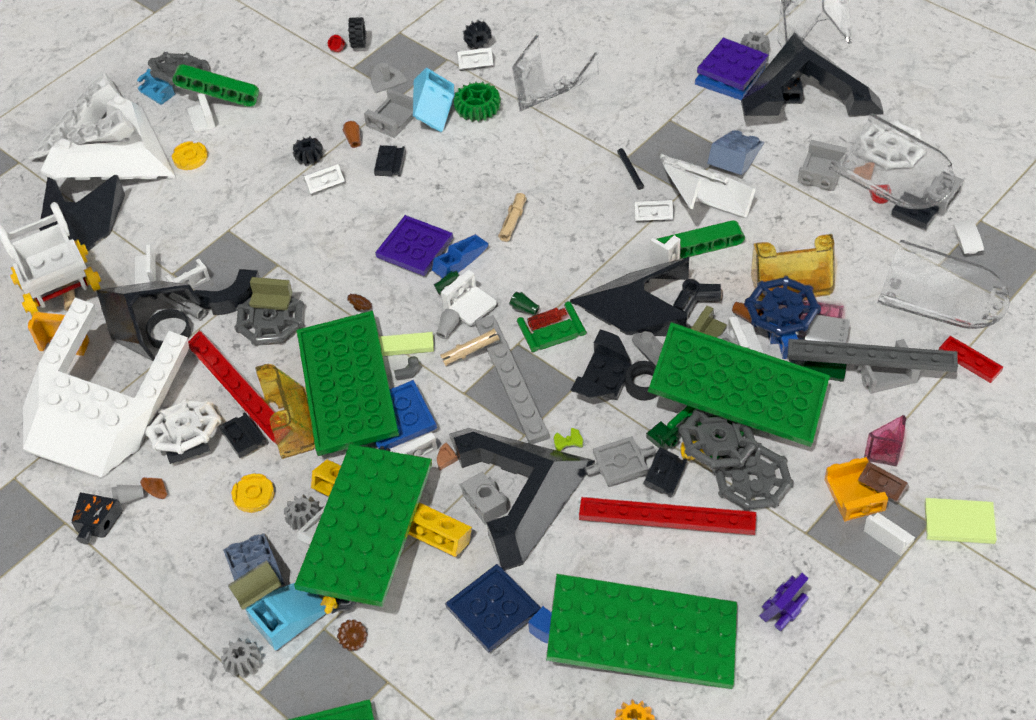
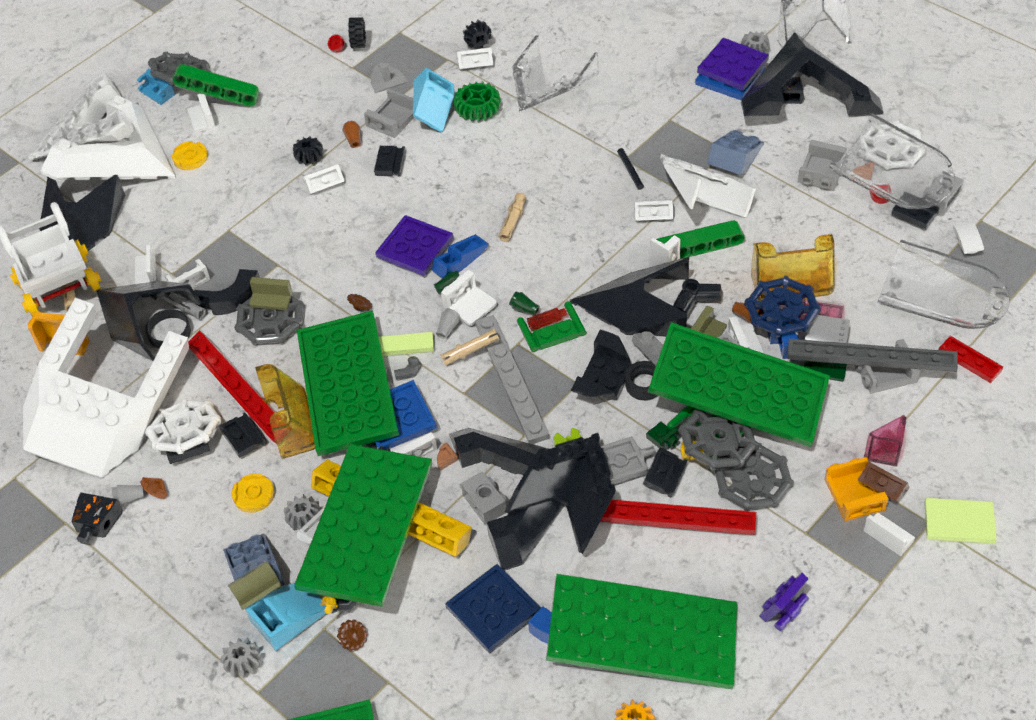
(575, 477): none -> black windscreen

